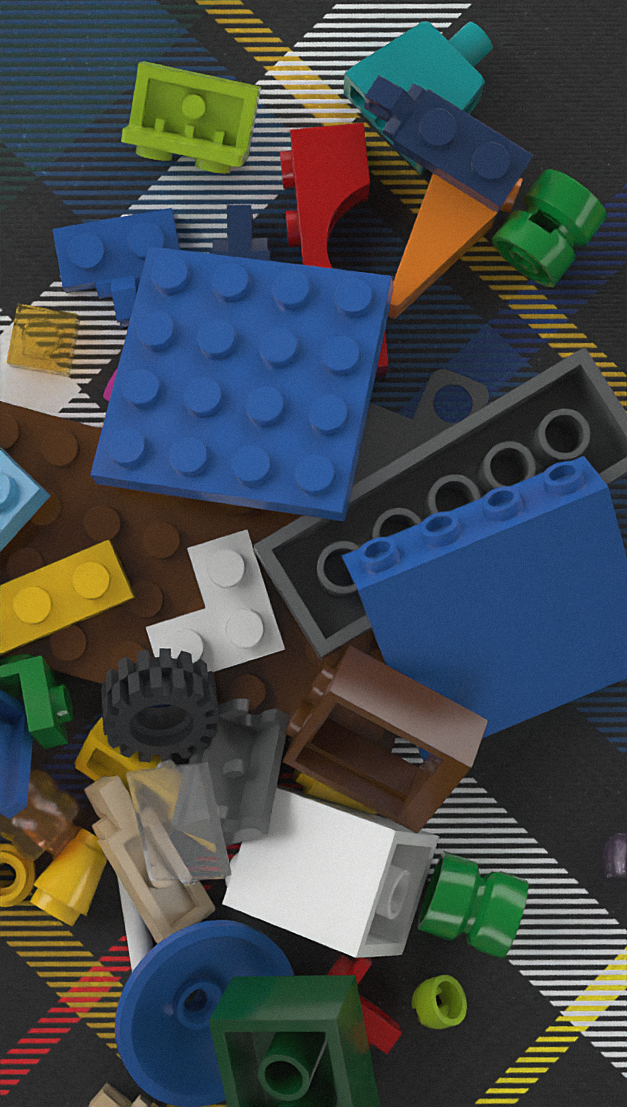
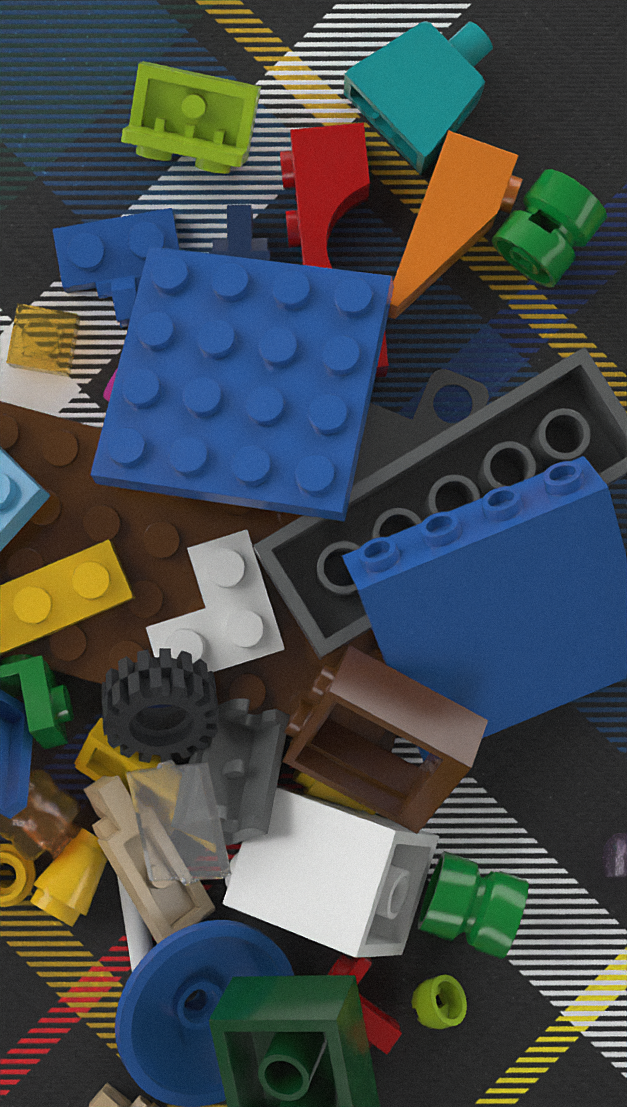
(448, 141): dark blue hinge -> none

